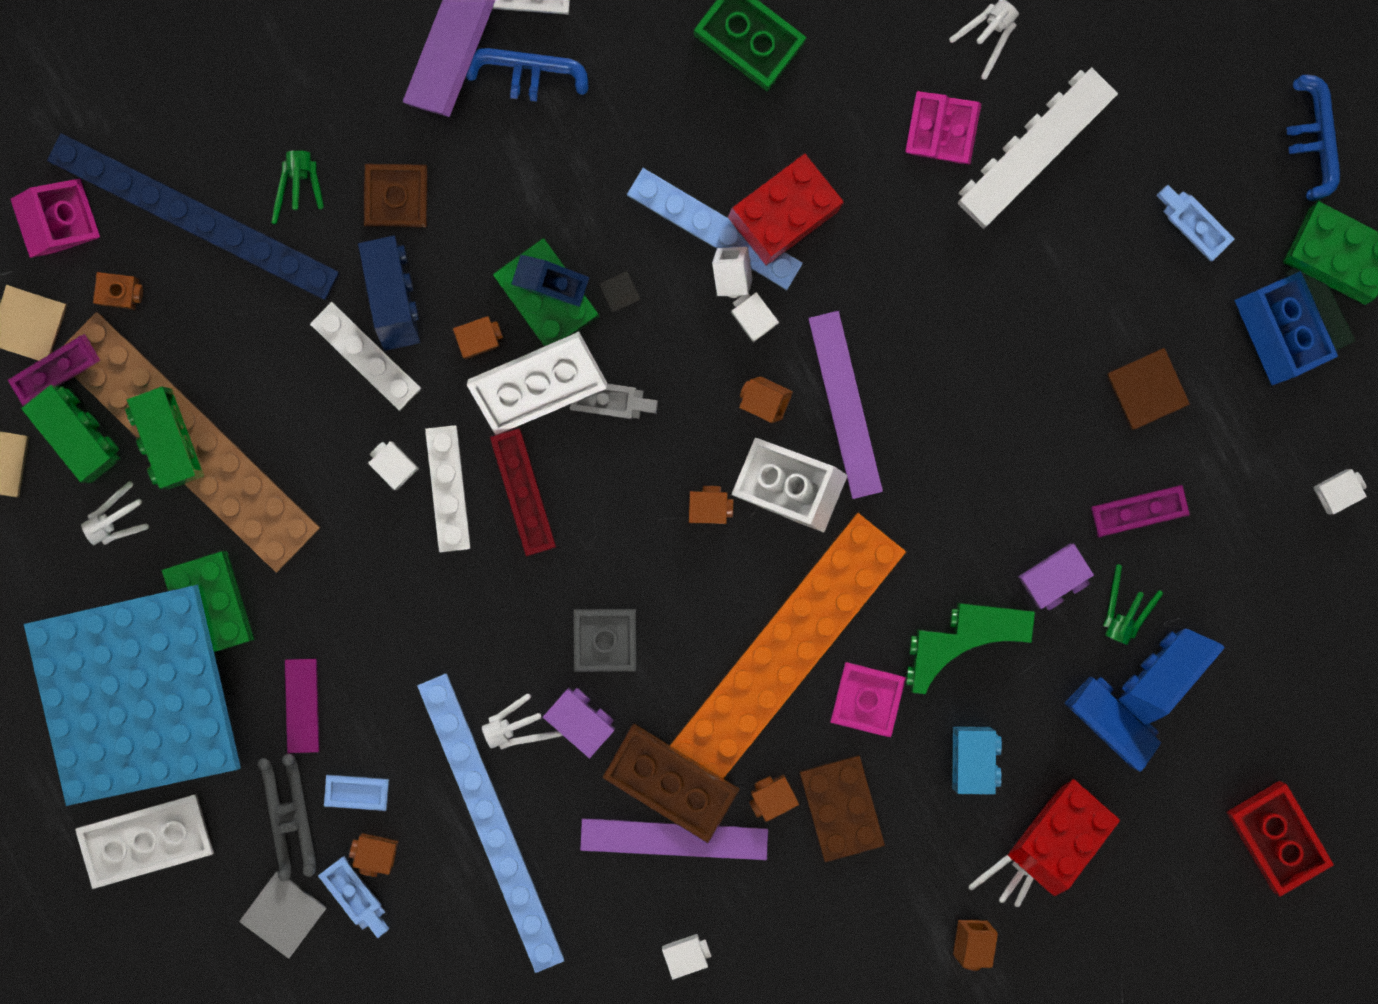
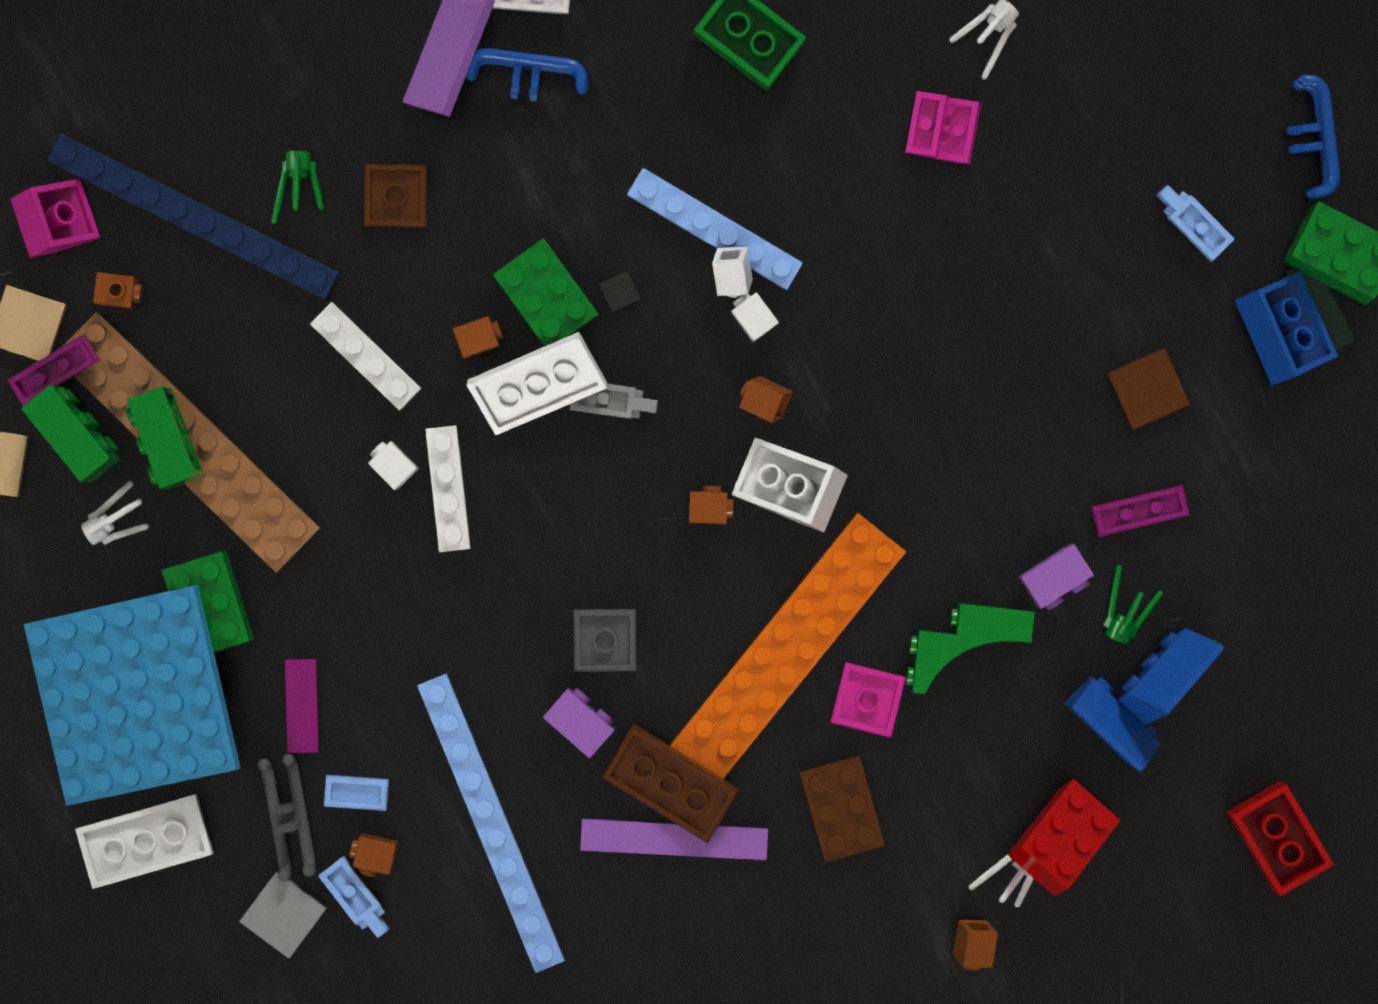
(389, 293): dark blue wedge -> none
(498, 732): white plant -> none
(523, 492): dark red plate -> none
(550, 280): dark blue slope -> none
(686, 956): white brick -> none
(772, 797): dark orange brick -> none
(785, 209): red brick -> none
(845, 404): medium lavender tile -> none
(975, 760): dark azure brick -> none
(1037, 148): white brick -> none
(1341, 491): white brick -> none

